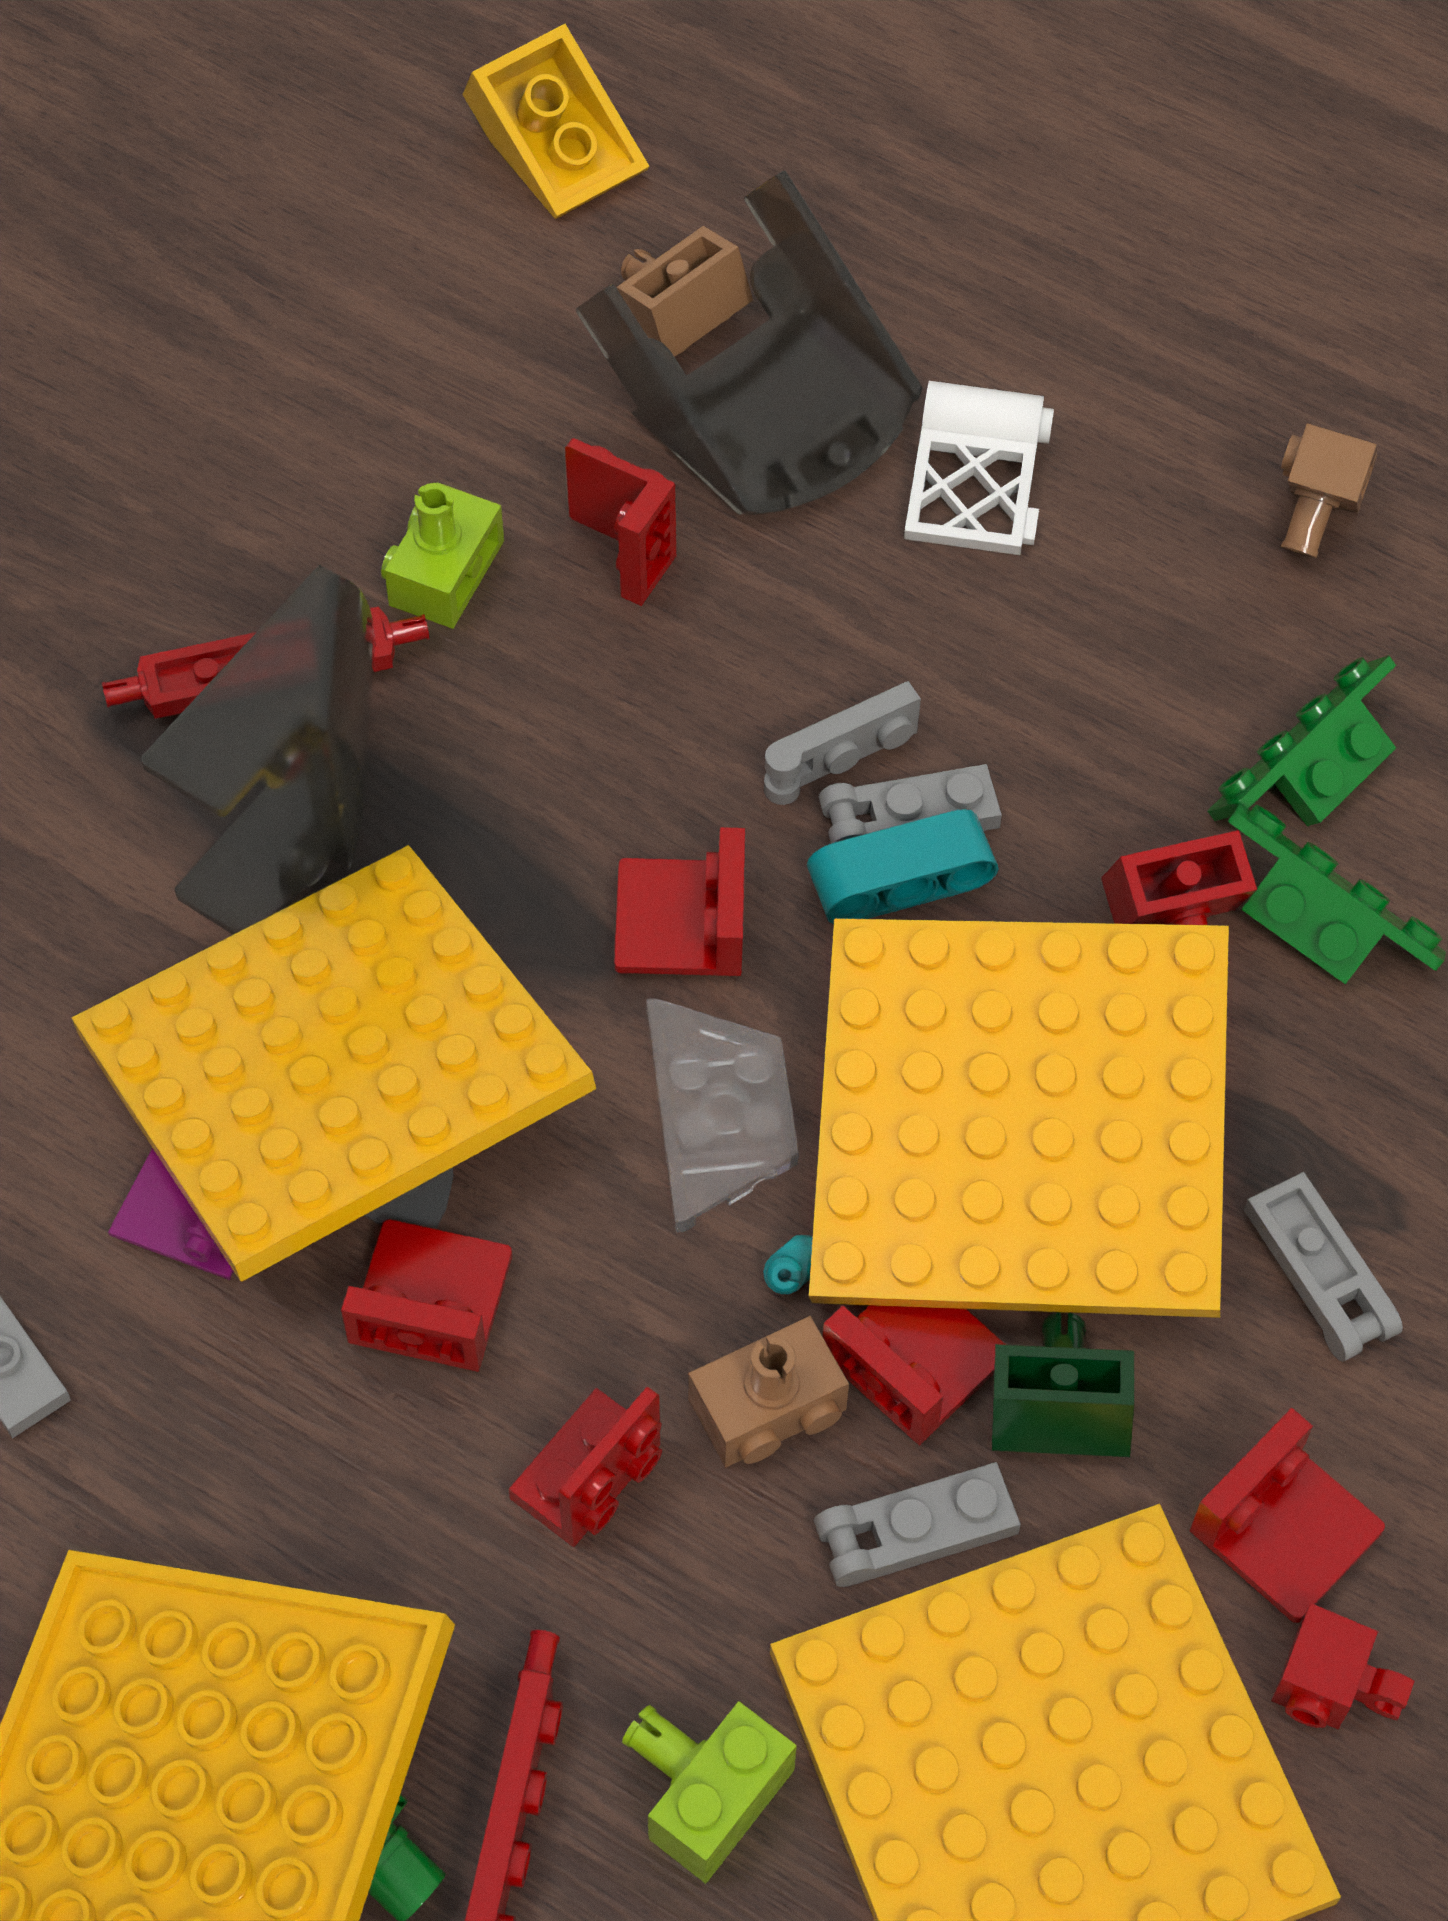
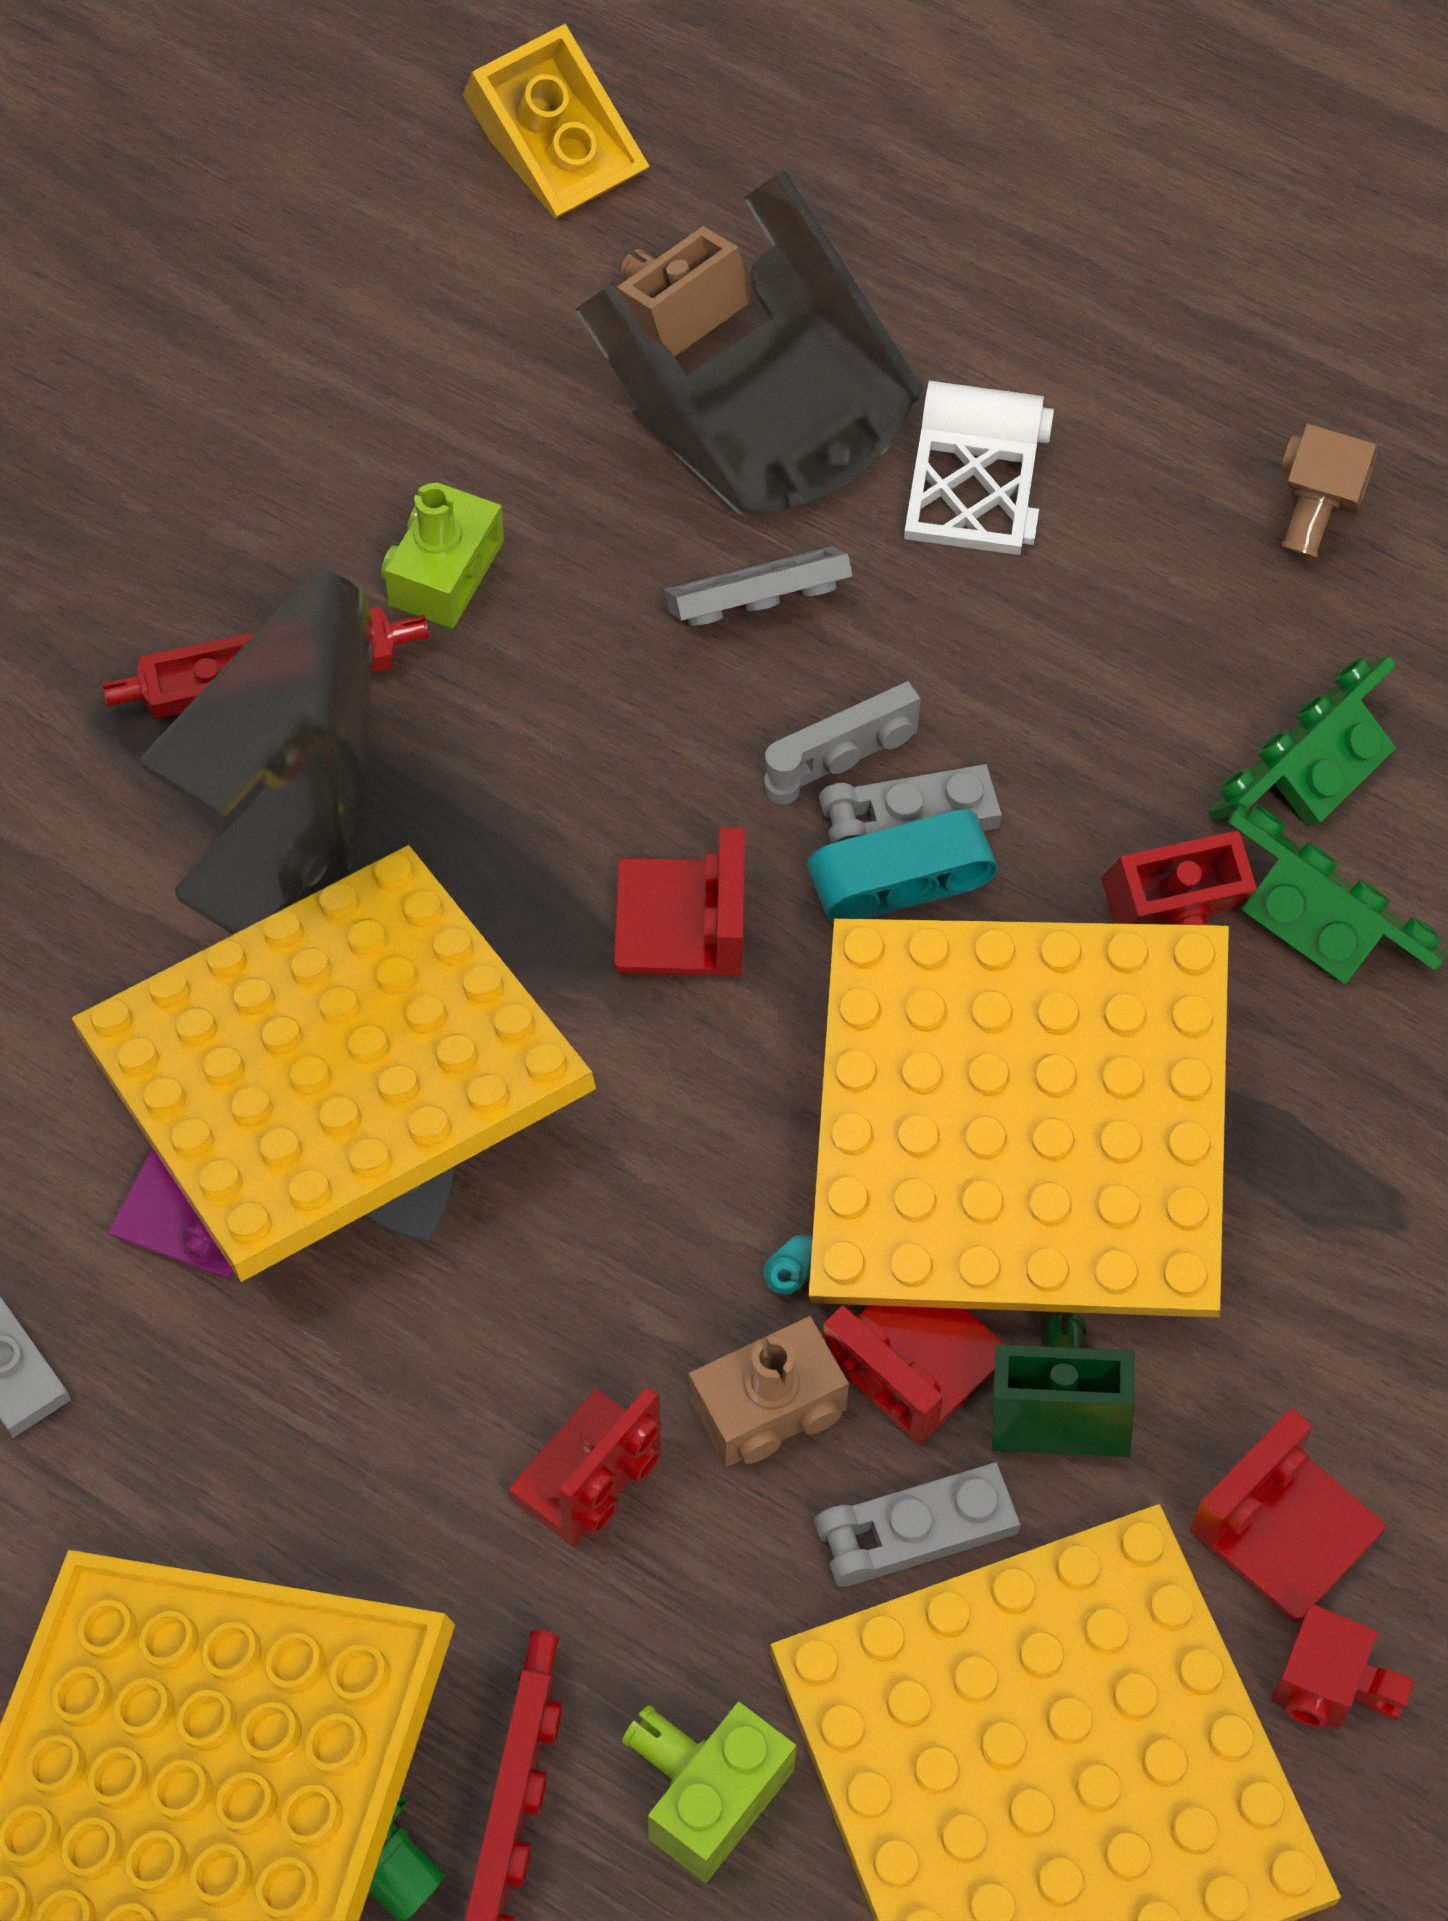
(428, 1295): red bracket -> none
(628, 506): red bracket -> none
(719, 1108): clear wing -> none
(758, 585): none -> light grey plate
(1323, 1265): light grey plate -> none

